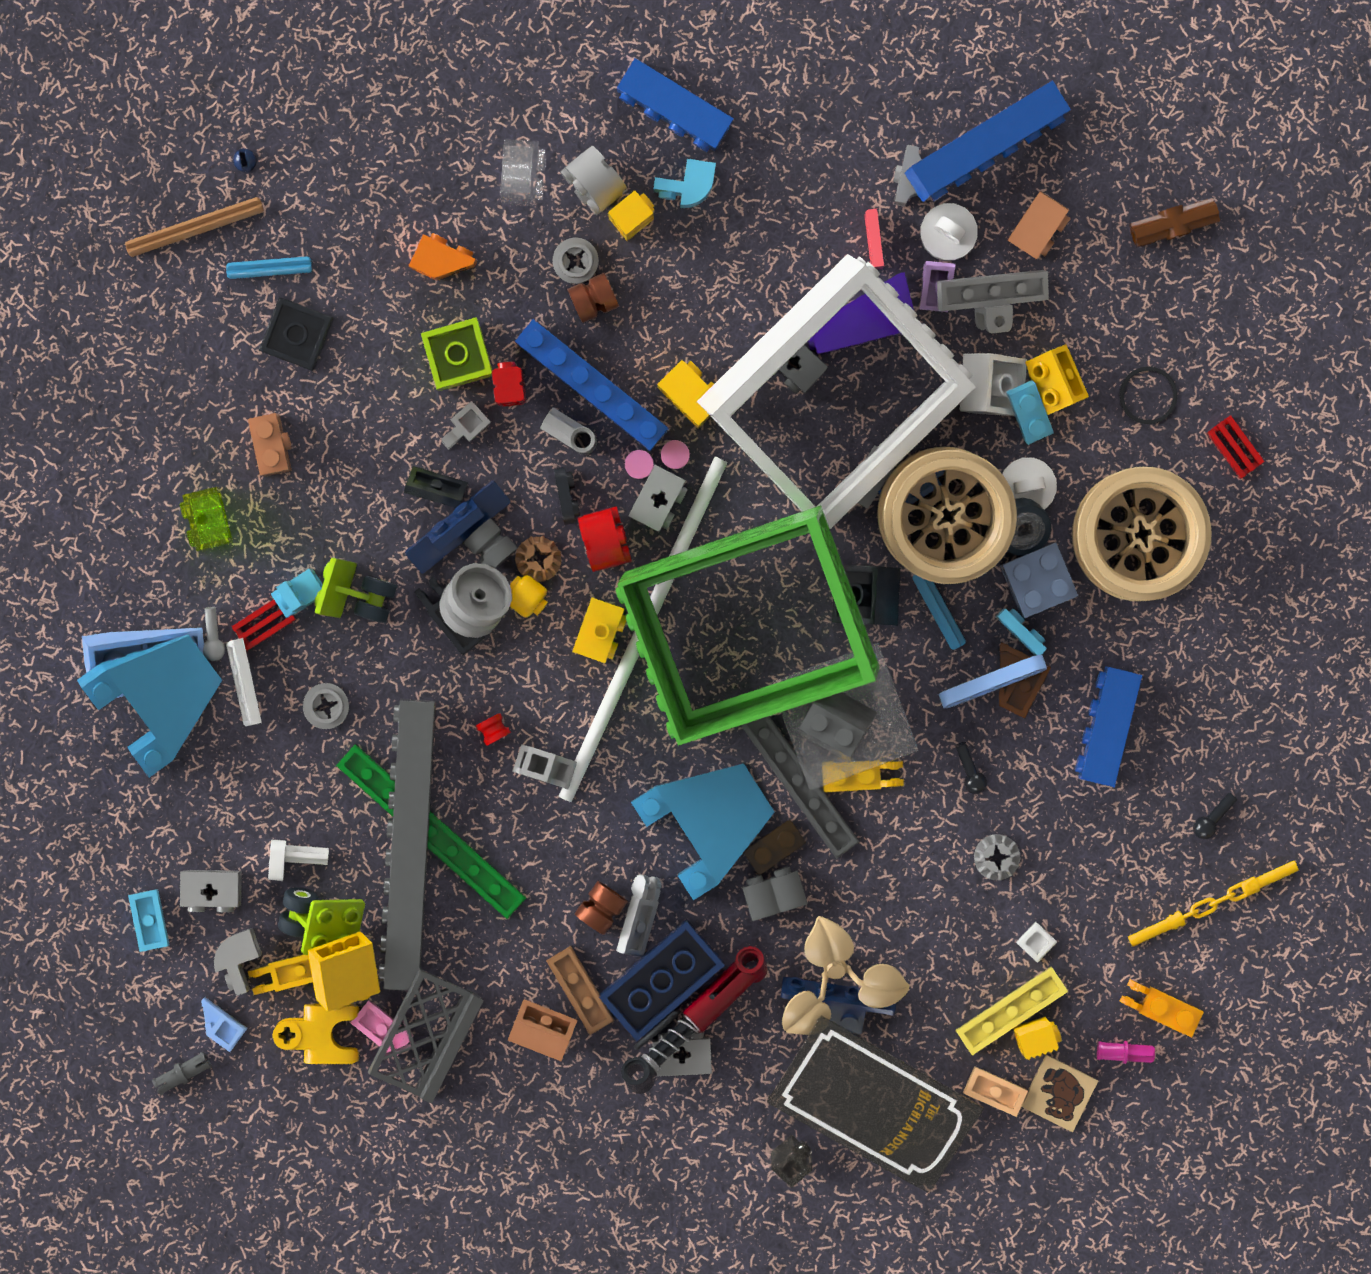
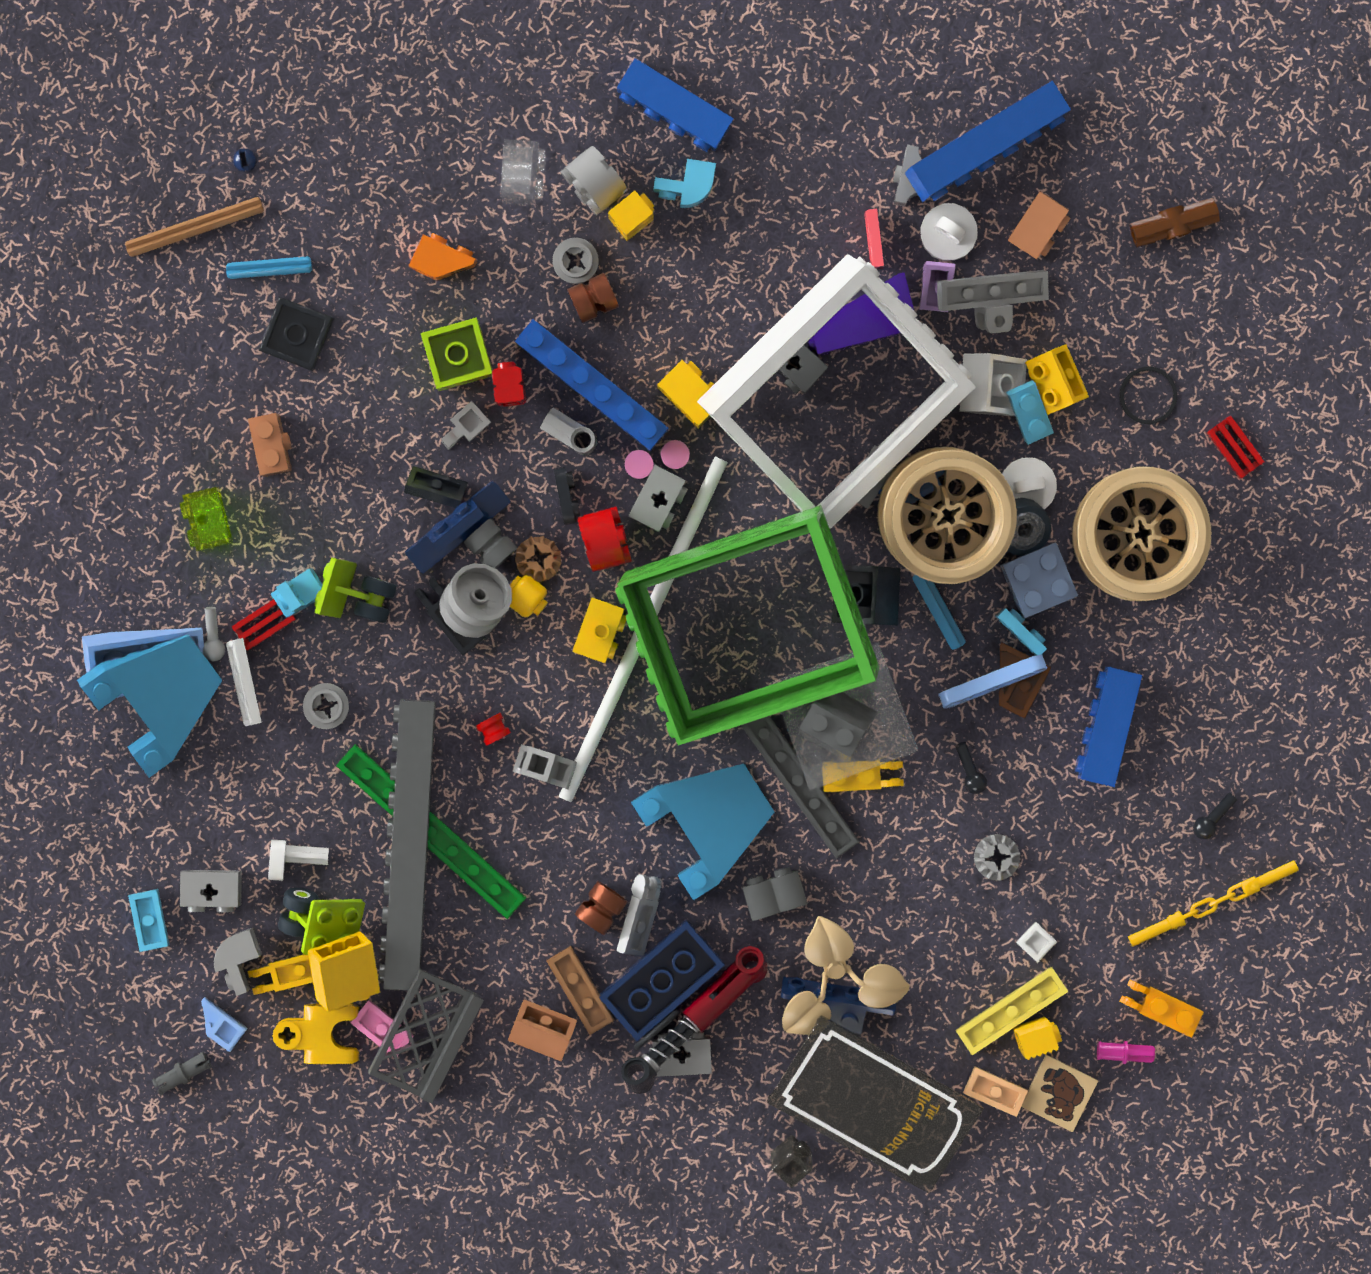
(774, 847): dark brown plate -> none

